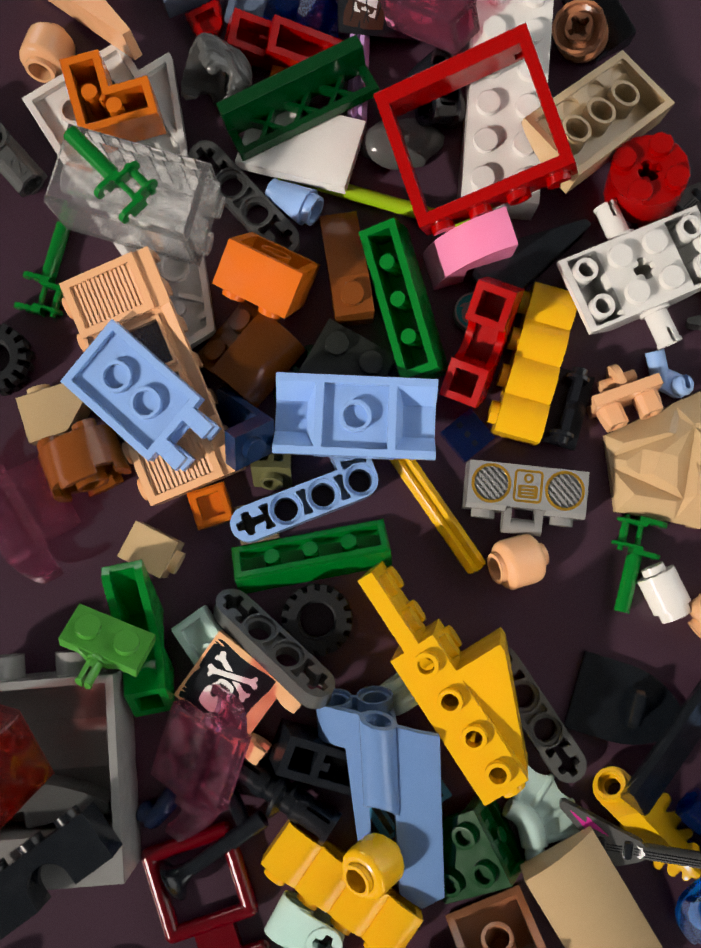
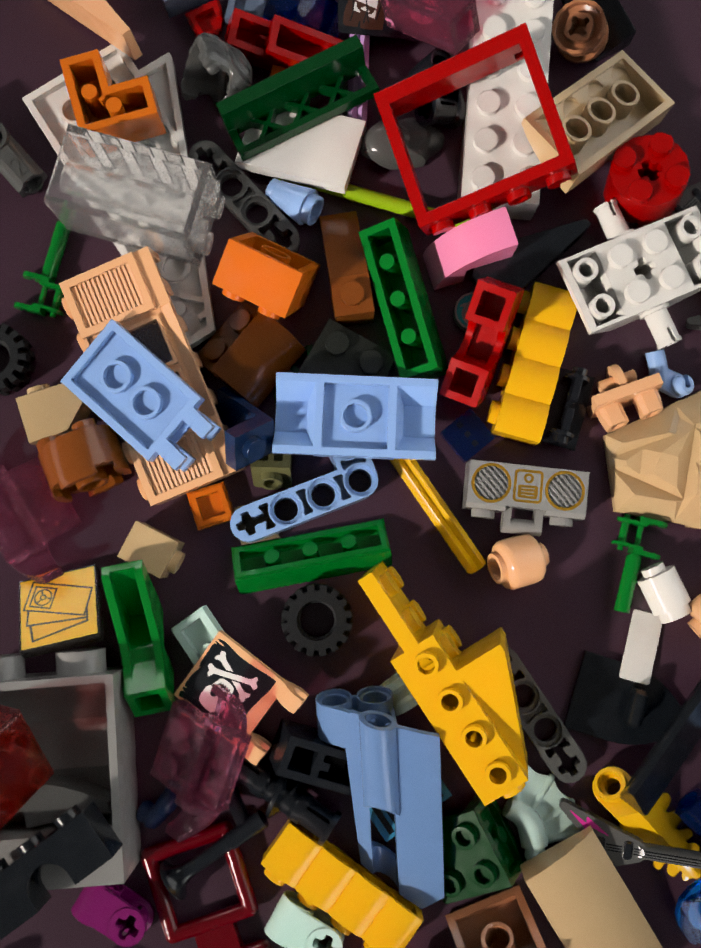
(43, 48): light nougat head -> none
(61, 612): none -> yellow tile
(105, 644): bright green plate -> none
(109, 910): none -> magenta piece
(113, 178): green piece -> none
(277, 643): dark grey beam -> none
(372, 866): yellow head -> none
(640, 647): none -> white sticker

